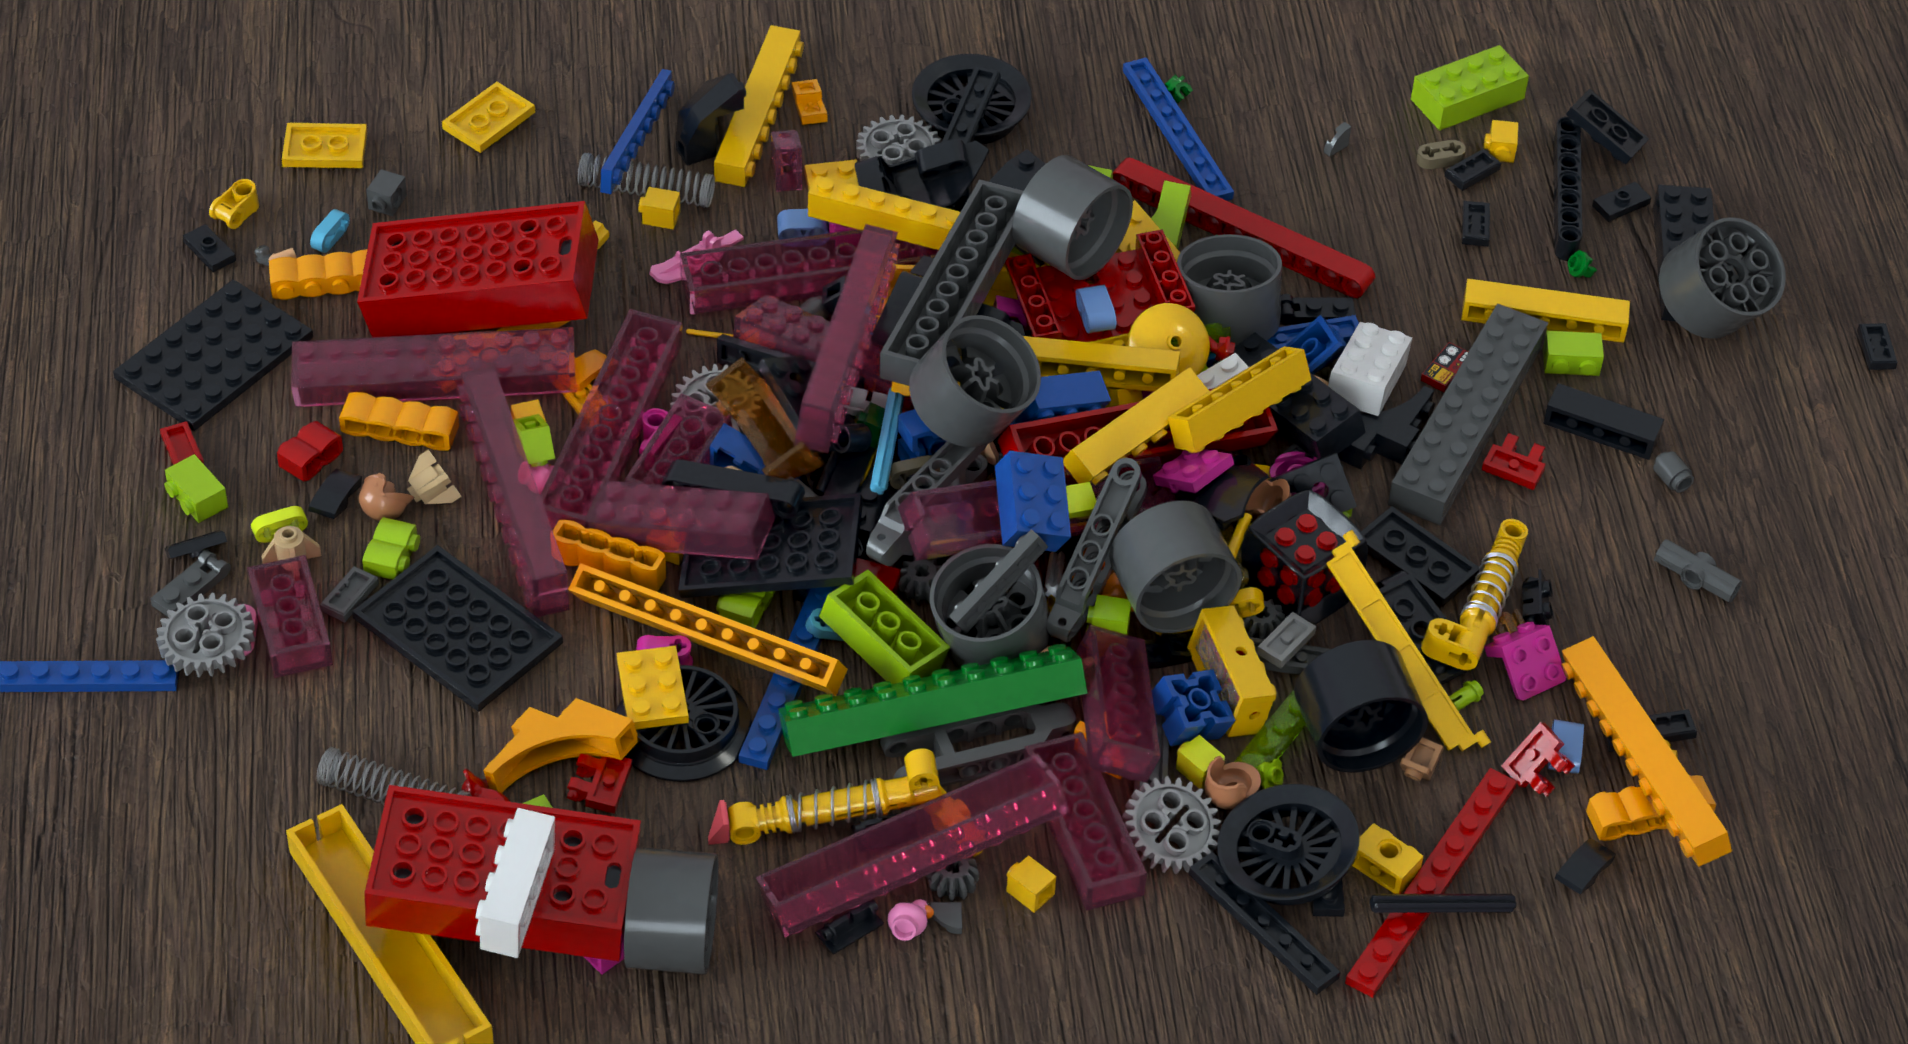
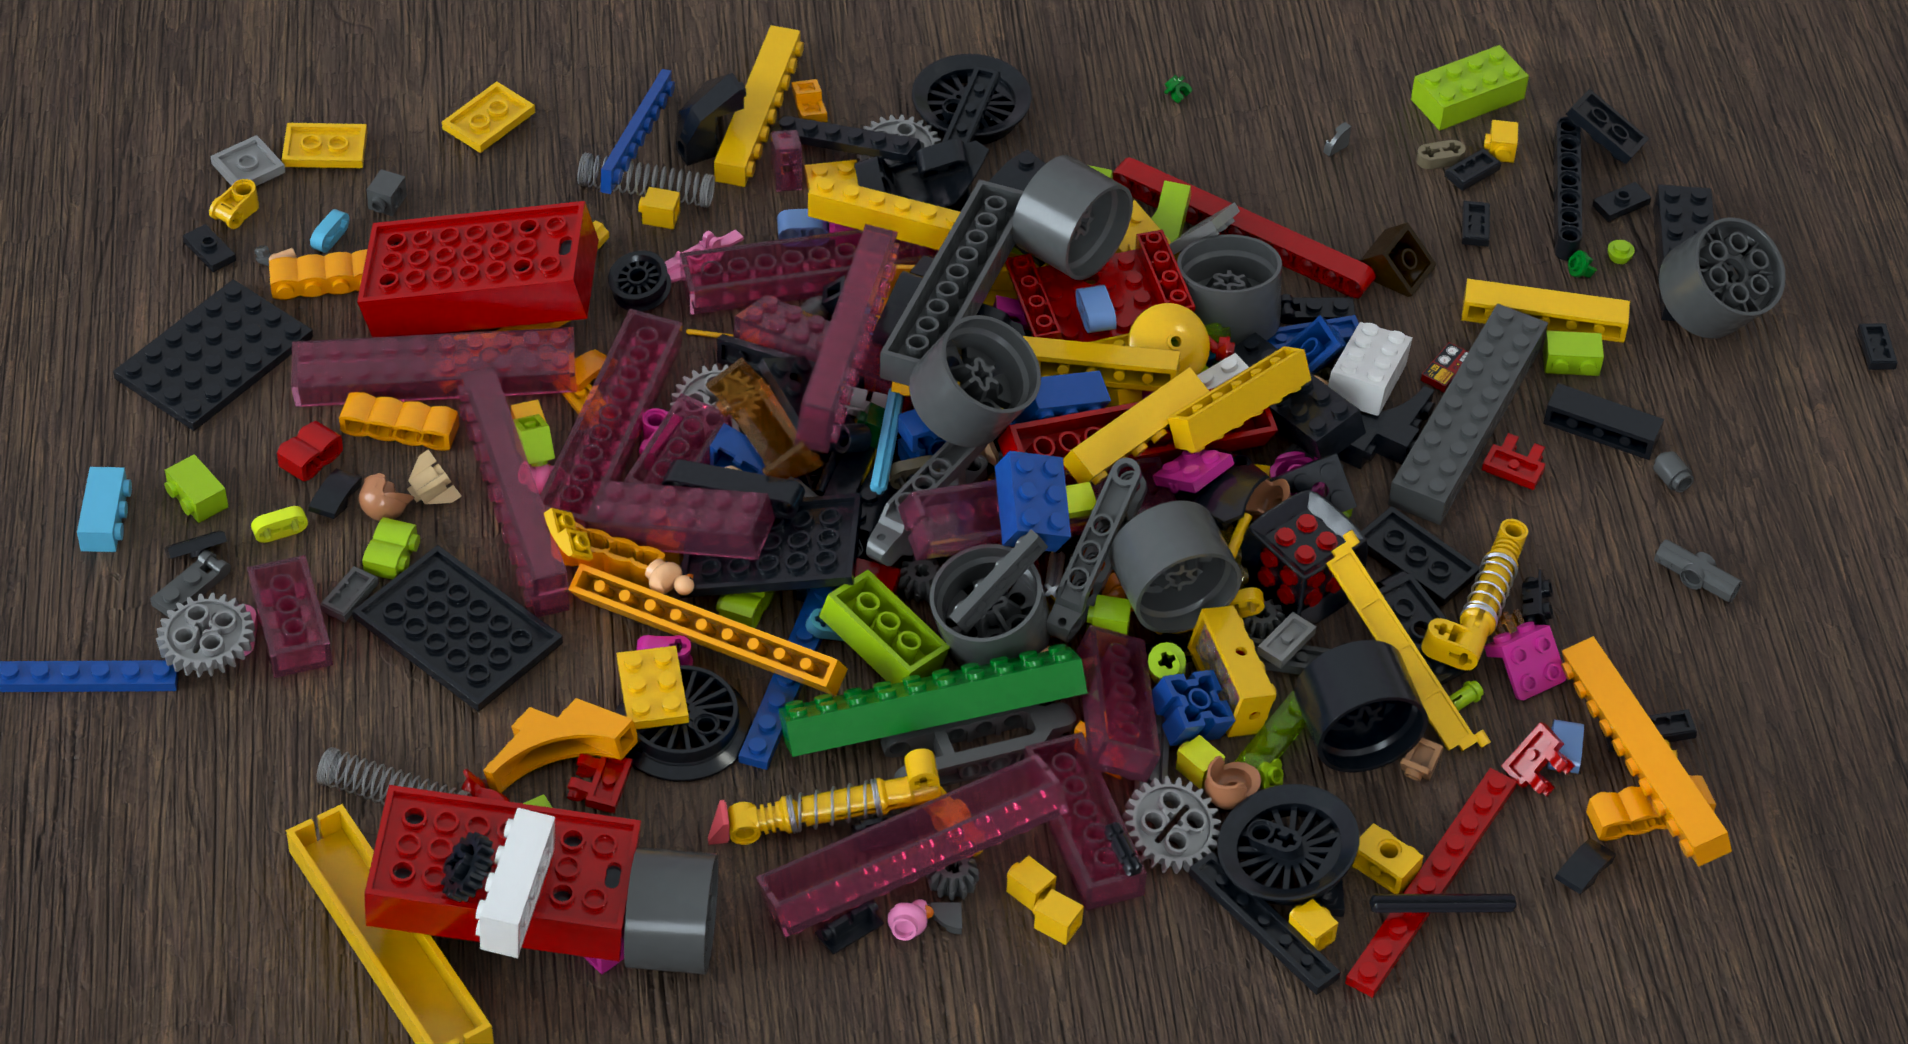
(103, 509): none -> medium azure brick
(180, 442): red tile -> none
(248, 160): none -> light grey plate
(290, 543): tan brick -> none
(467, 867): none -> black gear
(563, 529): none -> yellow slope
(639, 281): none -> black wheel
(668, 575): none -> light nougat animal
(850, 139): none -> black plate
(1058, 916): none -> yellow brick
(1123, 849): none -> black axle
(1168, 652): none -> lime piece
(1177, 128): blue plate -> none
(1209, 227): none -> light grey plate
(1314, 924): none -> yellow brick
(1399, 260): none -> dark brown slope
(1620, 251): none -> lime plate

